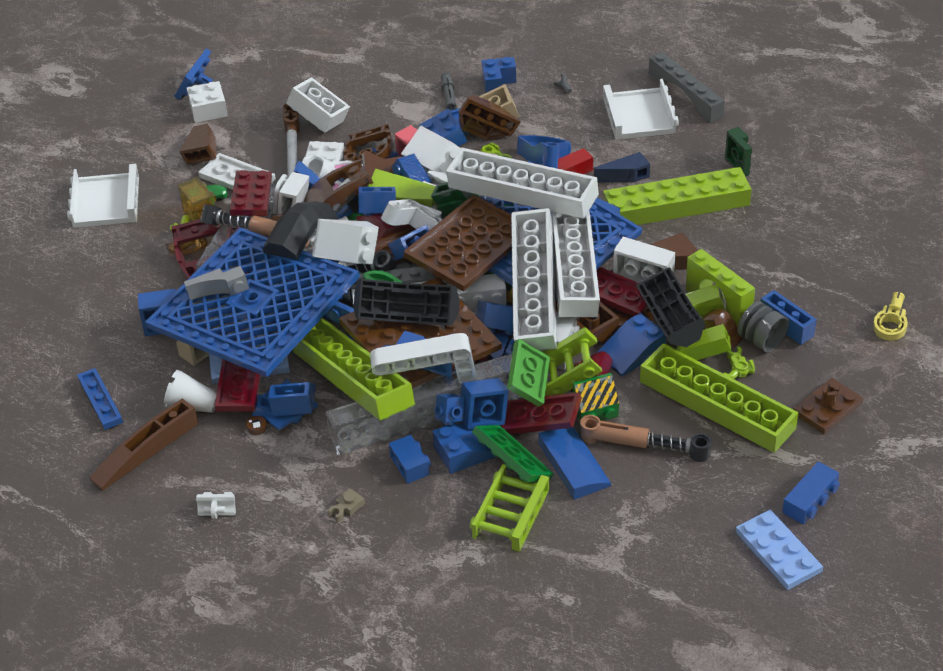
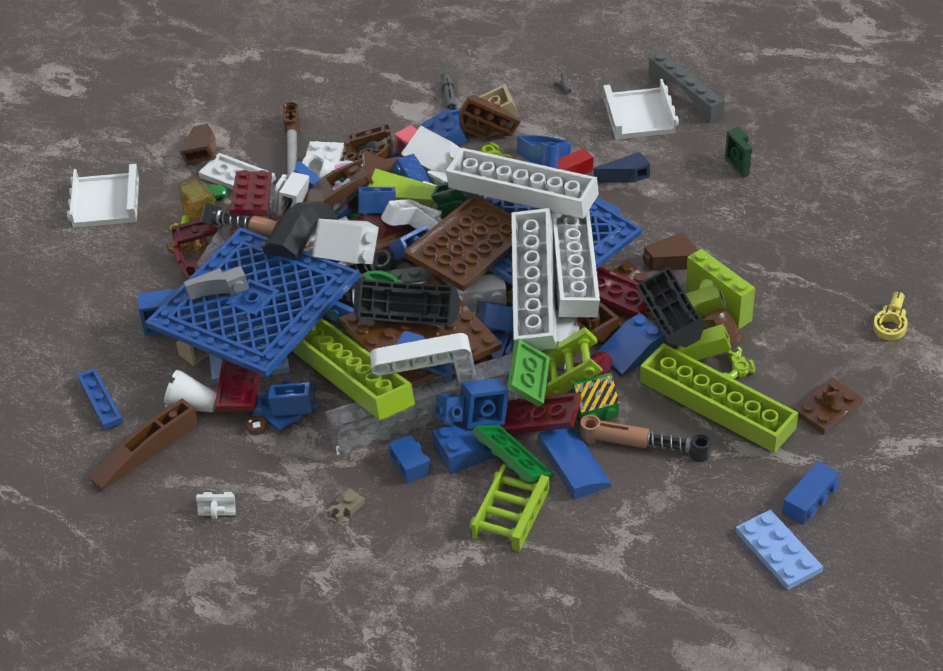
(195, 75): blue plate -> none
(207, 101): white brick -> none
(318, 105): white brick -> none
(498, 72): blue brick -> none
(640, 260): white brick -> none
(681, 196): lime brick -> none
(763, 326): dark grey wheel -> none
(801, 324): blue brick -> none

